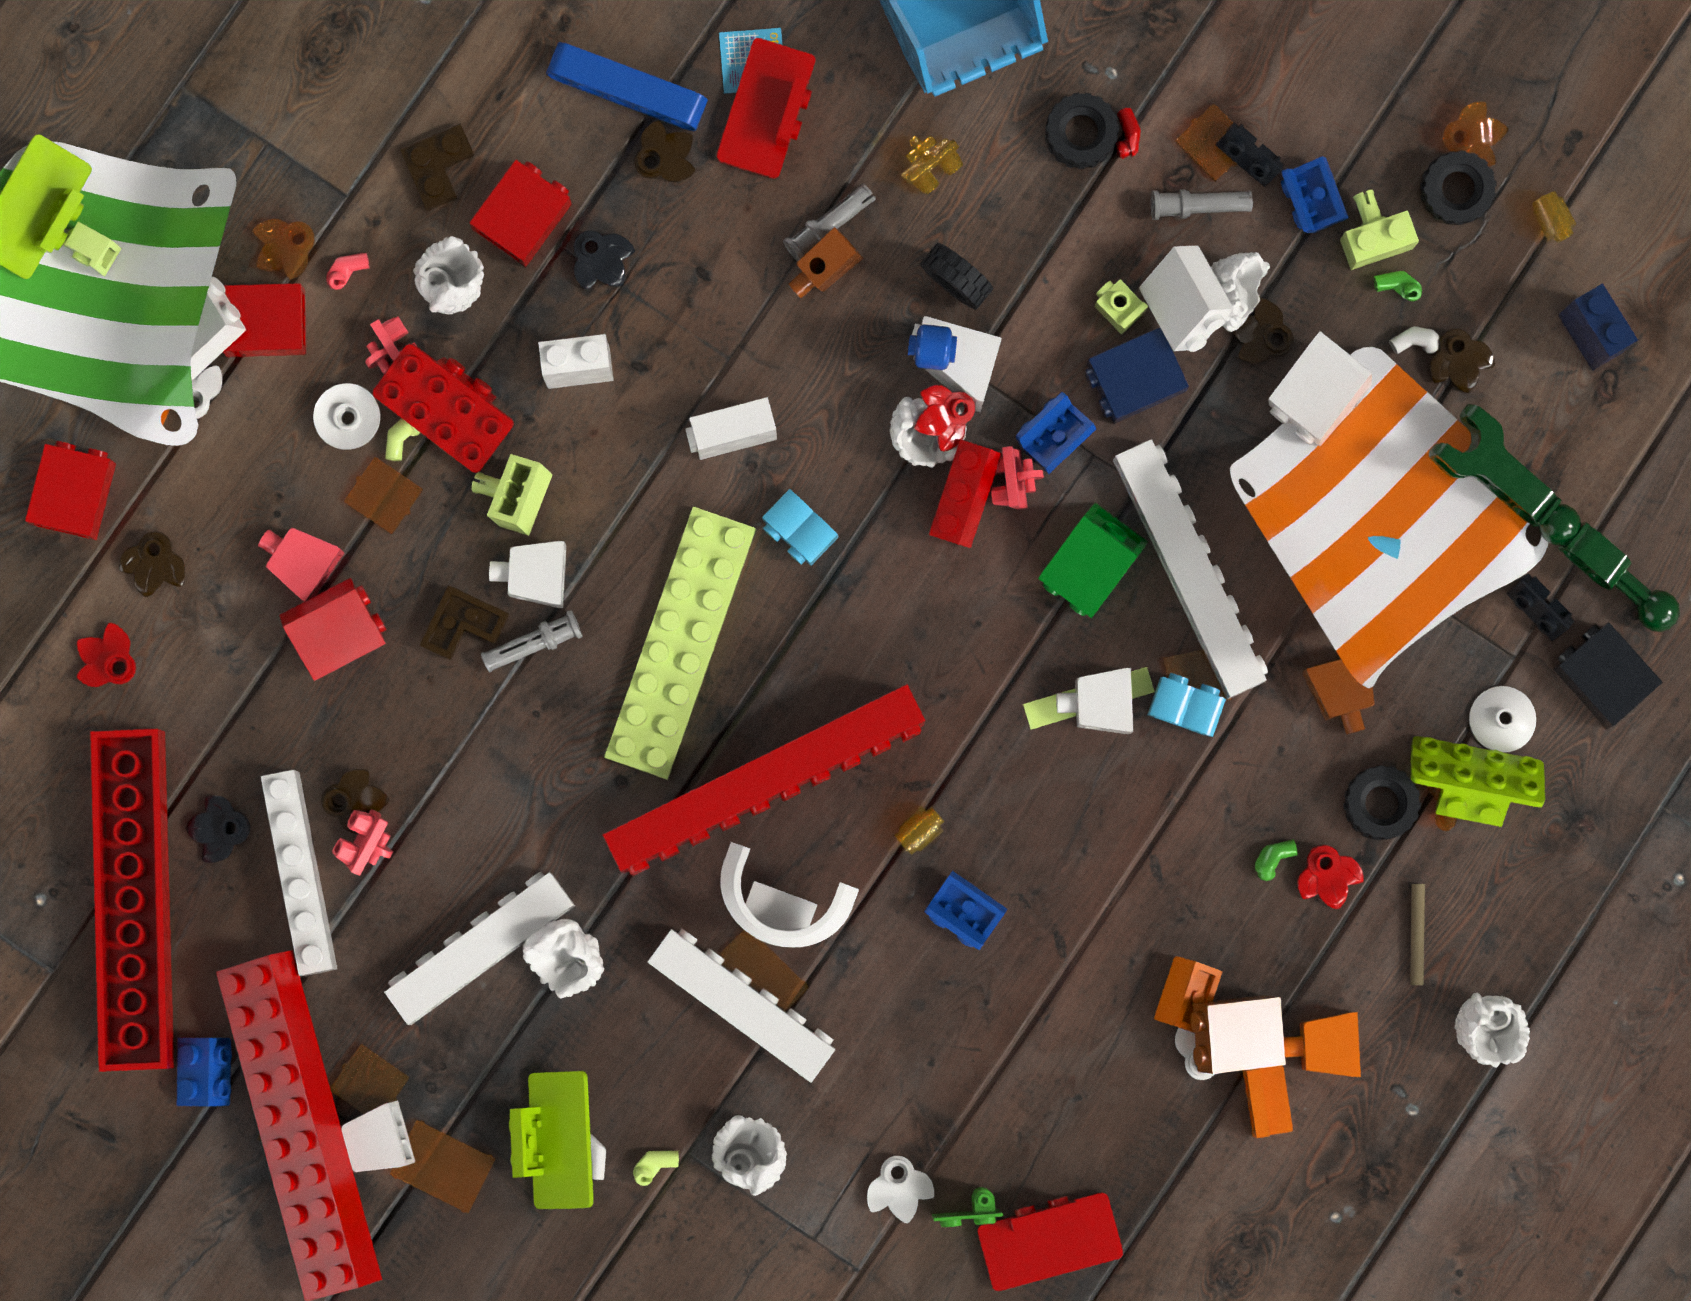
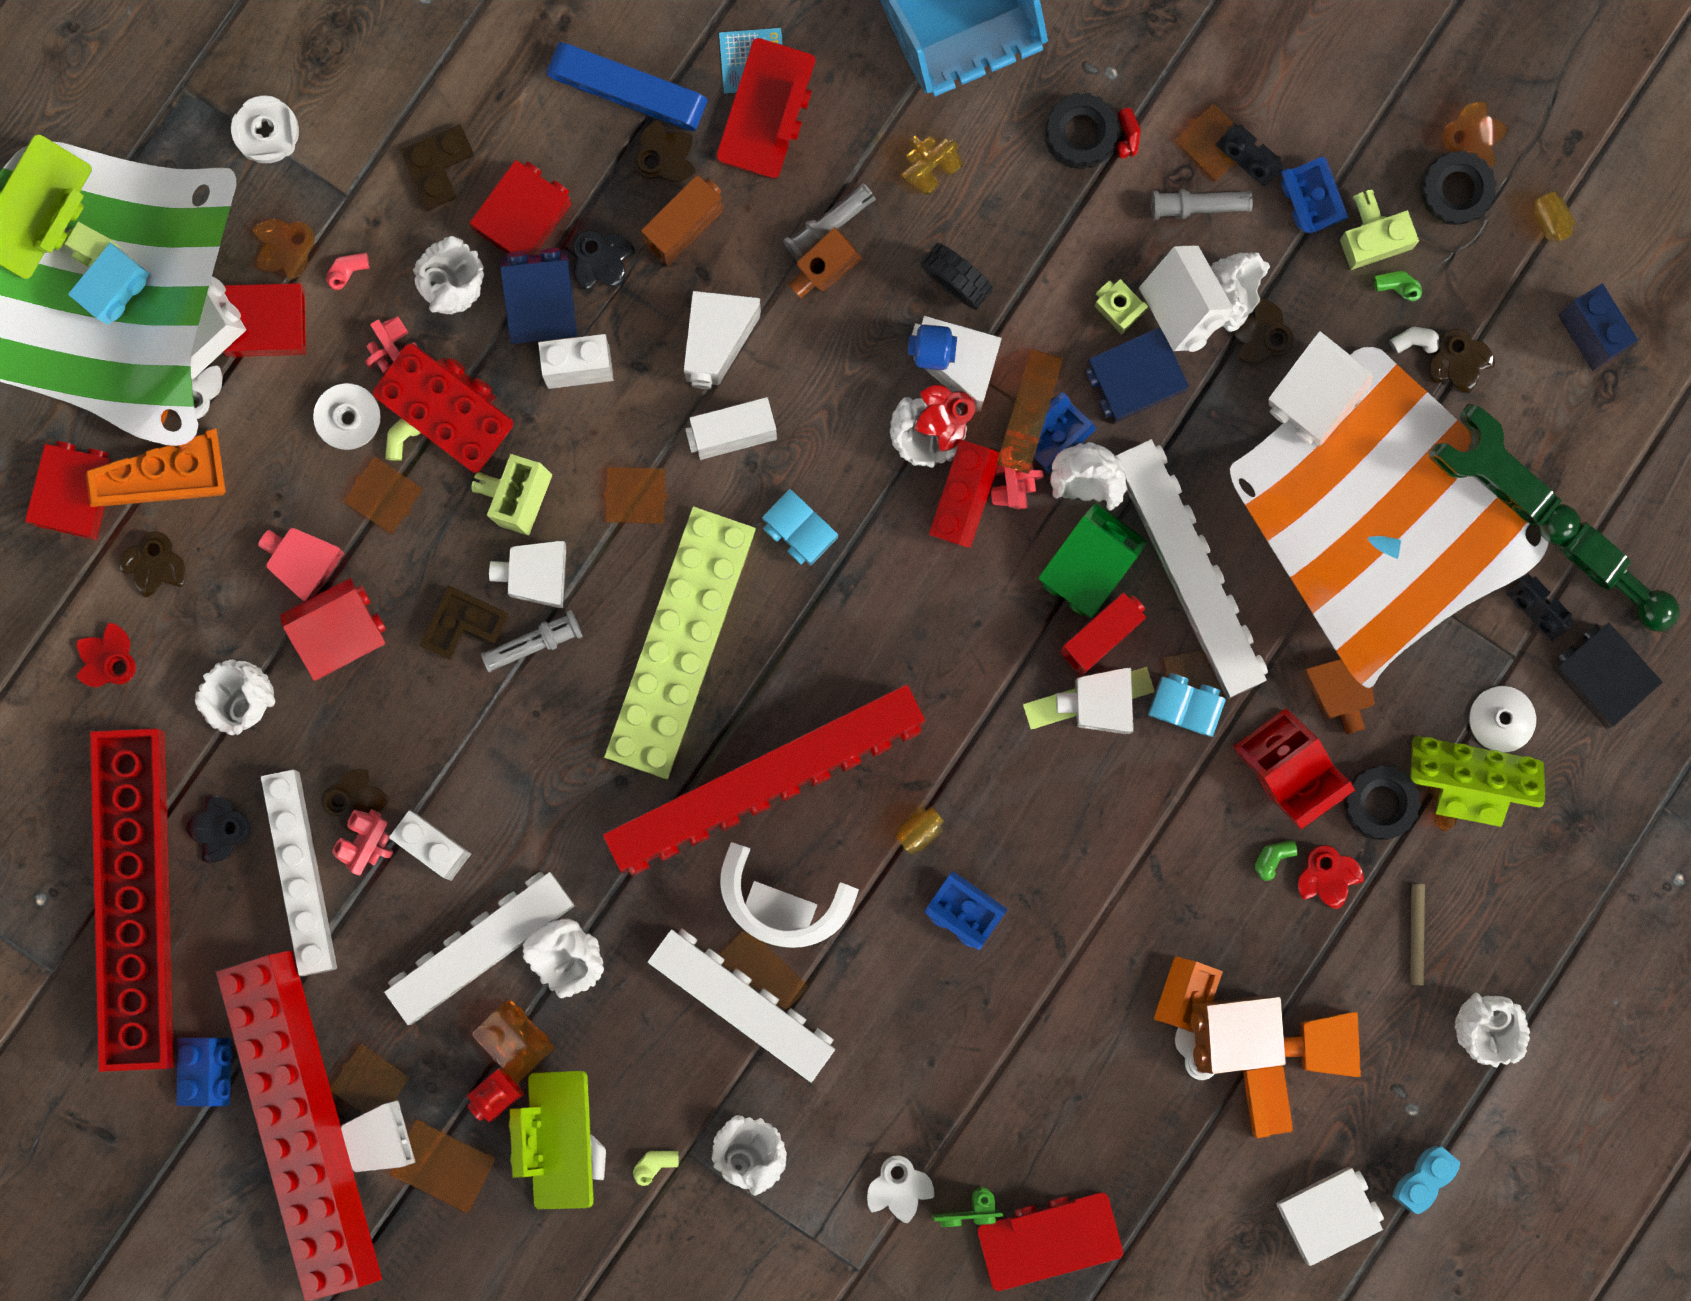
(109, 284): none -> medium azure brick
(161, 474): none -> orange wing
(234, 696): none -> white hair
(250, 118): none -> white plate
(430, 845): none -> white brick
(494, 1096): none -> red brick
(513, 1040): none -> clear orange bracket
(538, 296): none -> dark blue brick
(635, 495): none -> clear orange piece
(683, 219): none -> dark orange brick
(716, 335): none -> white slope
(1029, 411): none -> clear orange slope
(1090, 474): none -> white hair
(1103, 633): none -> red brick
(1293, 768): none -> red bracket
(1330, 1215): none -> white brick
(1420, 1187): none -> medium azure brick

